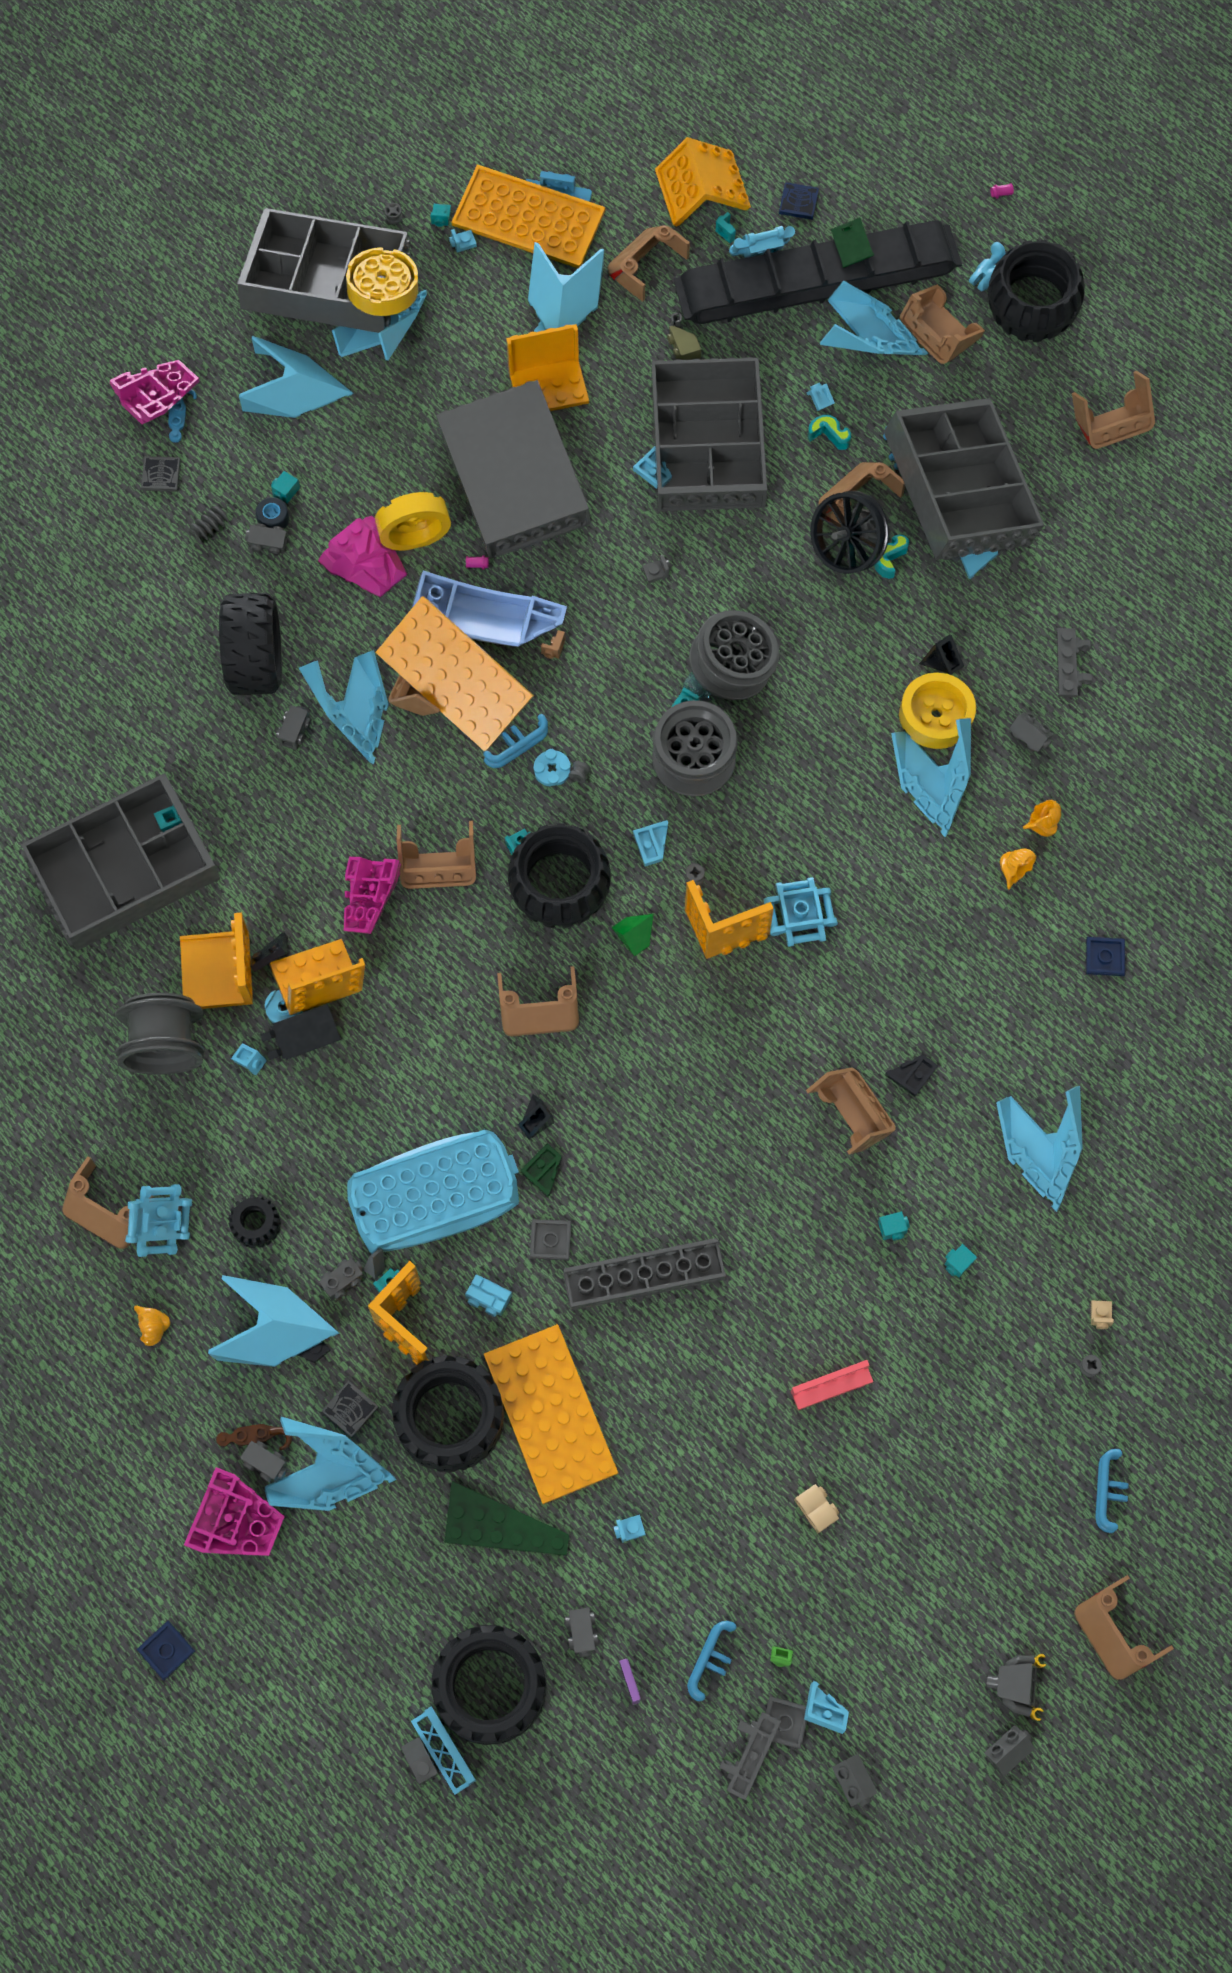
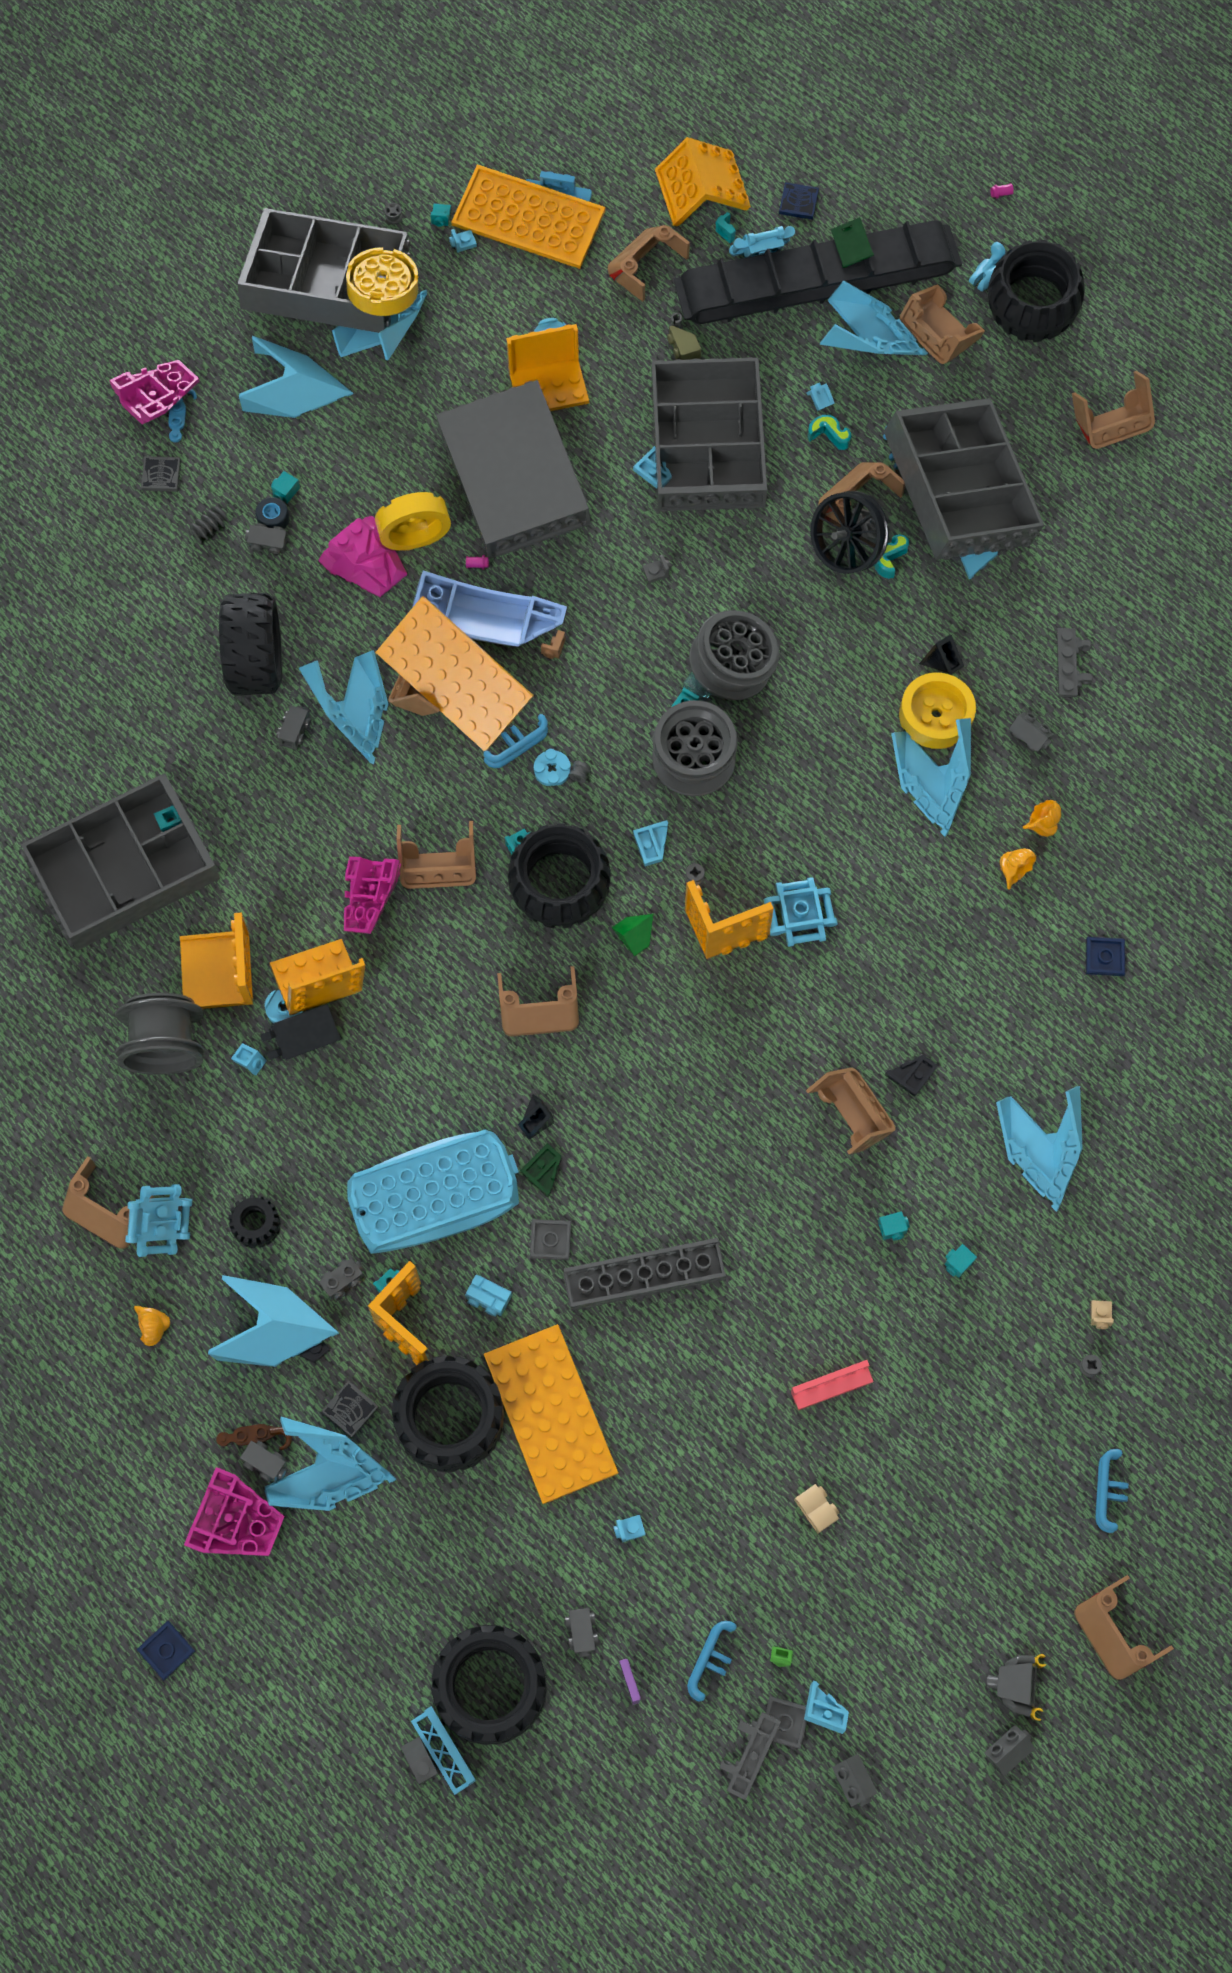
(270, 952): black wing -> none
(375, 1263): dark grey slope -> none
(490, 1524): dark green wing -> none
(564, 298): medium azure windscreen -> none

